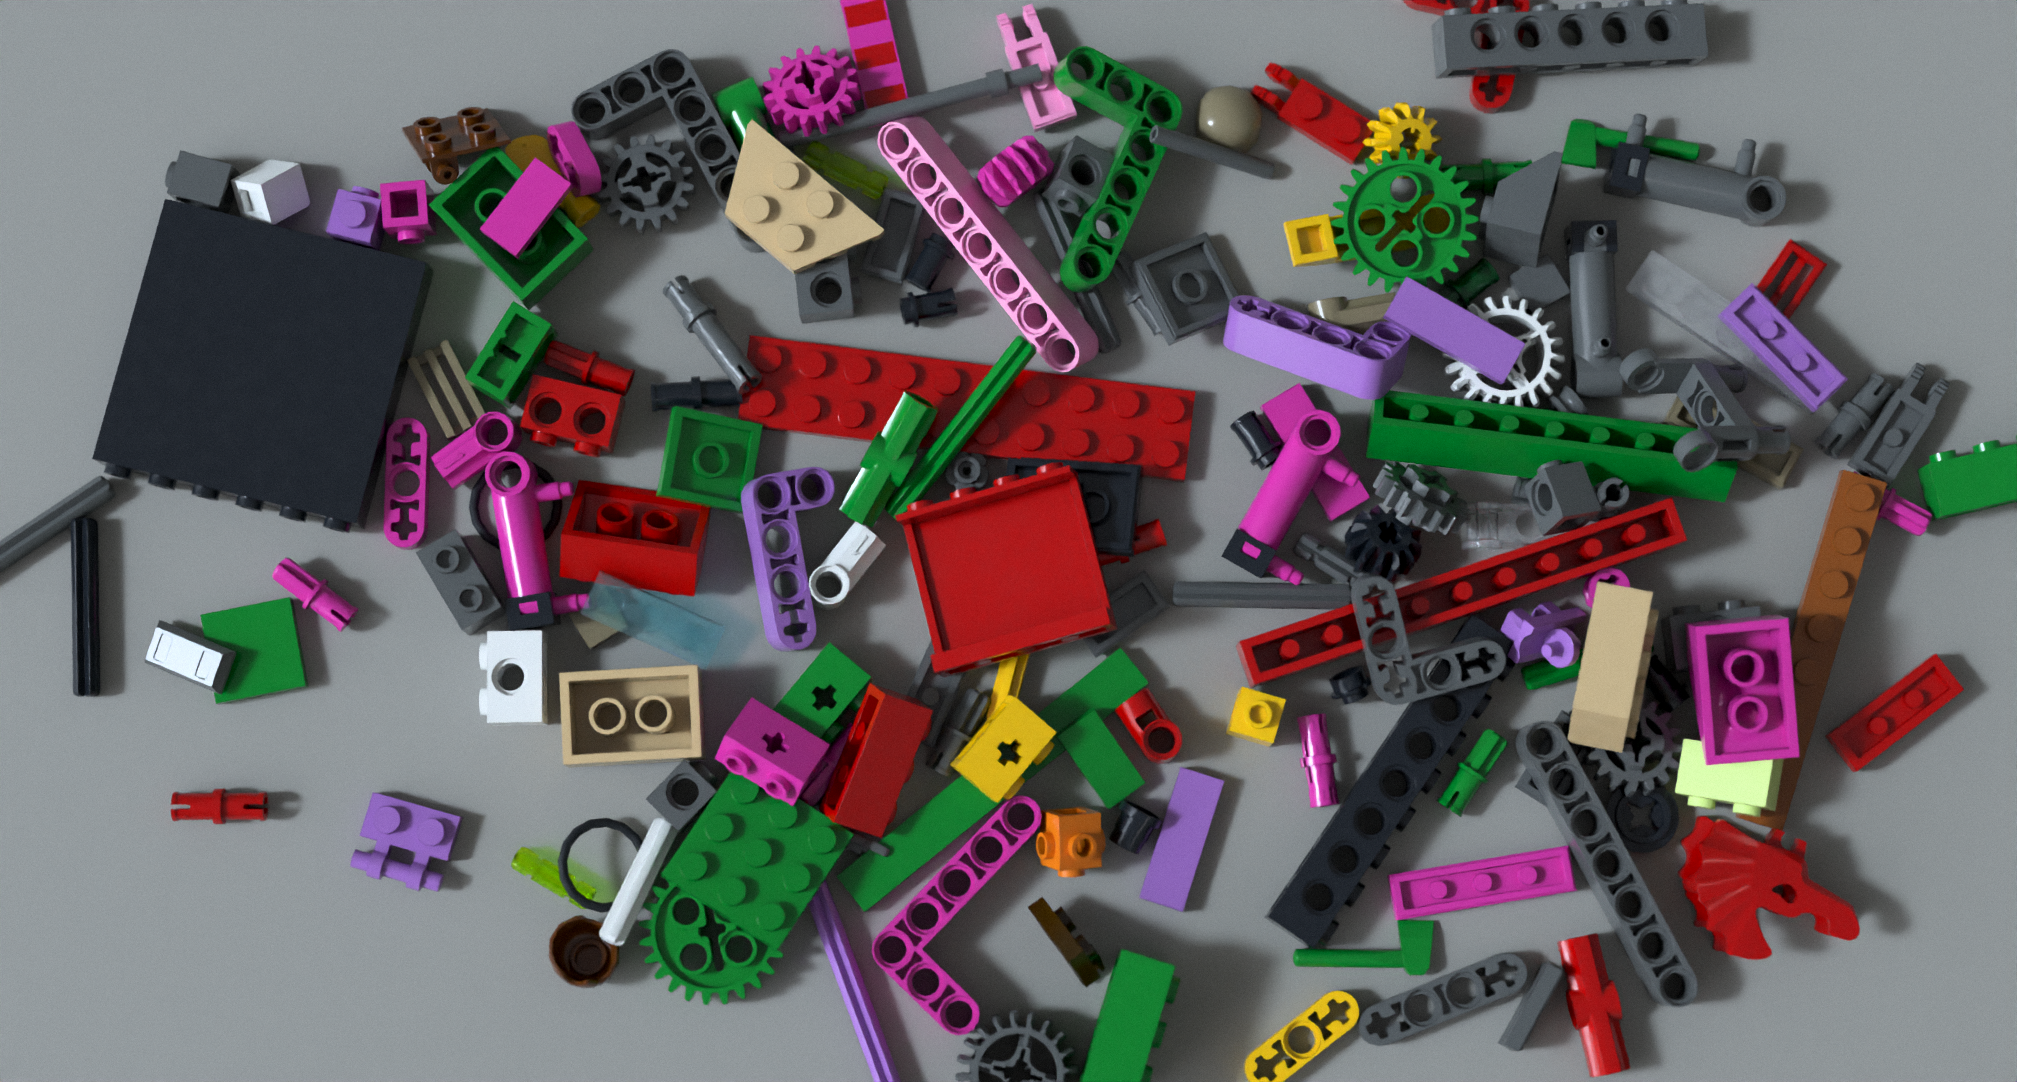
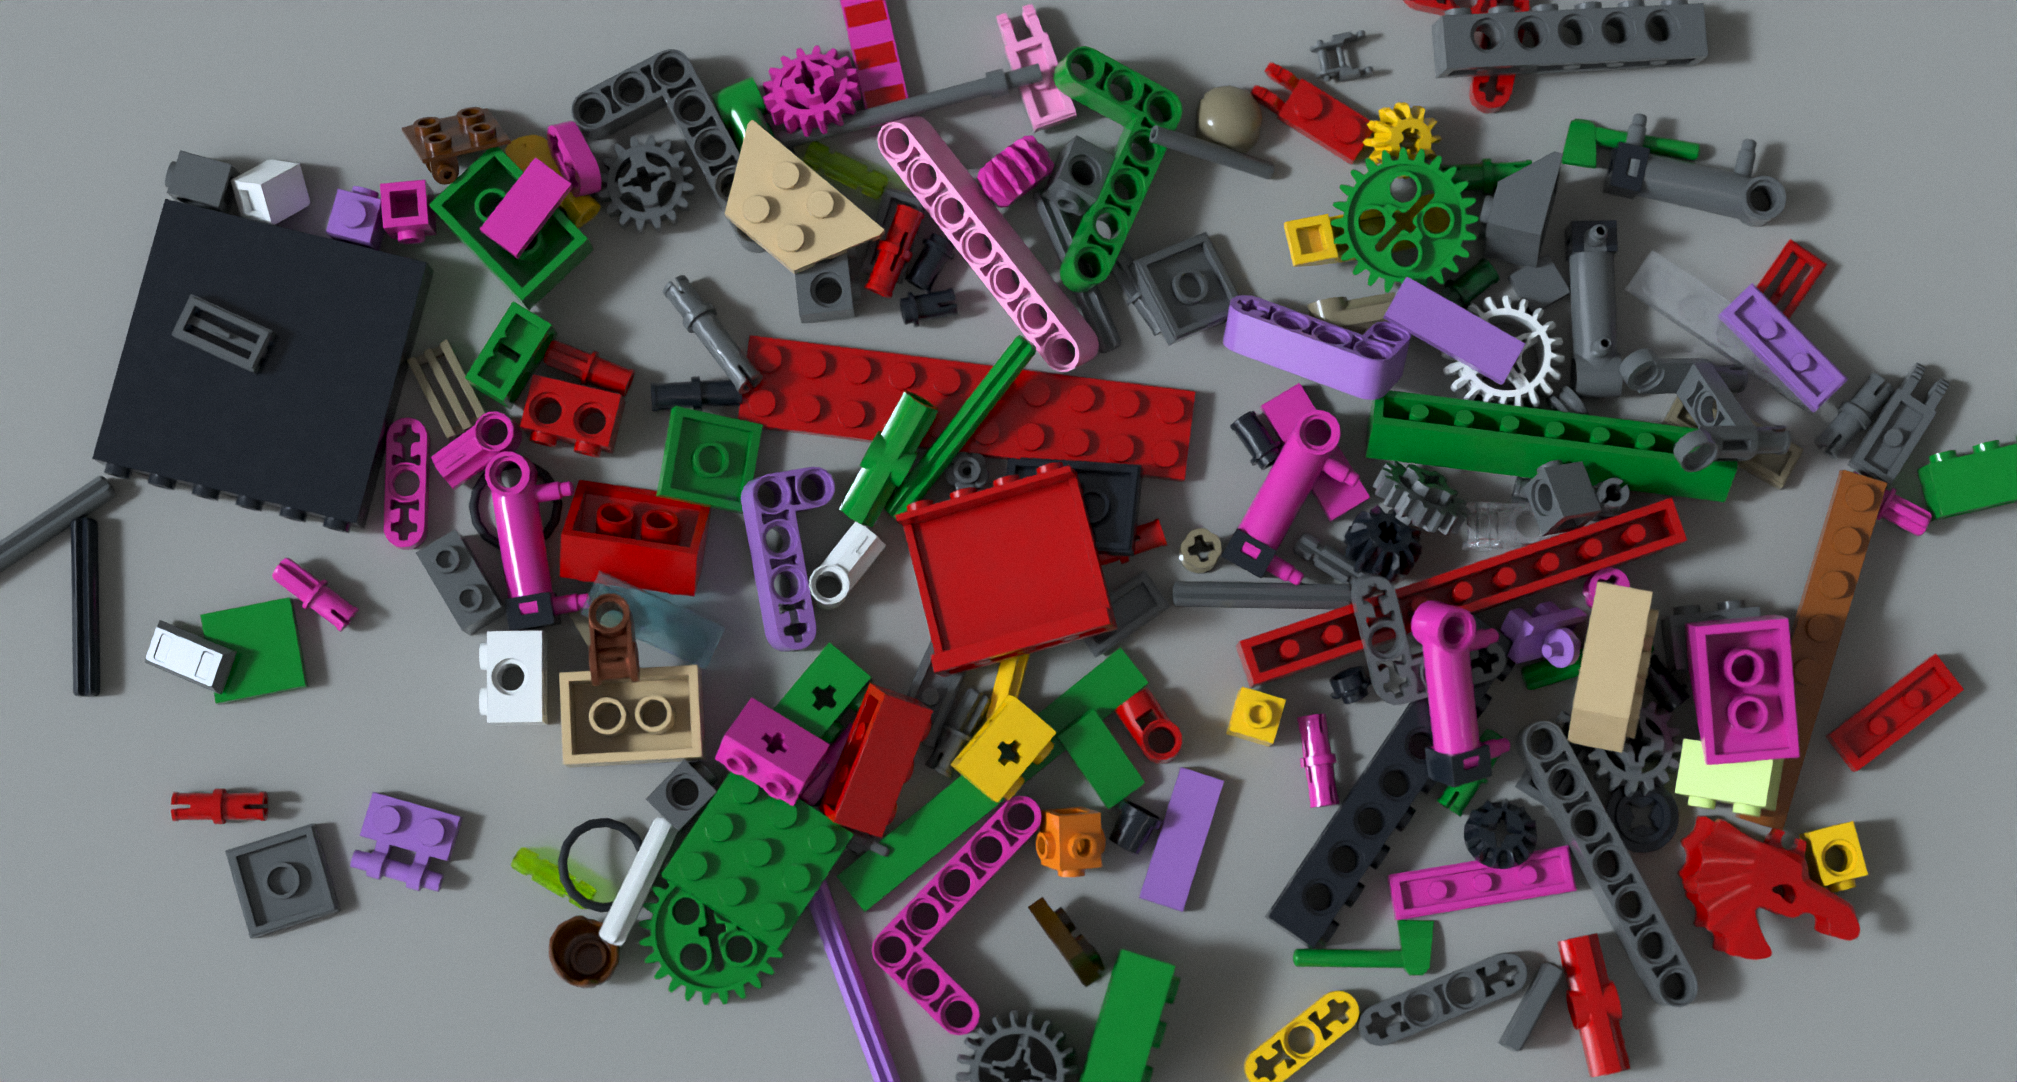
(257, 350): none -> dark grey tile
(283, 881): none -> dark grey tile
(613, 649): none -> copper piece
(894, 251): none -> red pin
(1207, 539): none -> dark tan bush
(1343, 72): none -> dark grey piece
(1456, 752): none -> dark pink piece
(1514, 848): none -> black gear
(1846, 840): none -> yellow brick

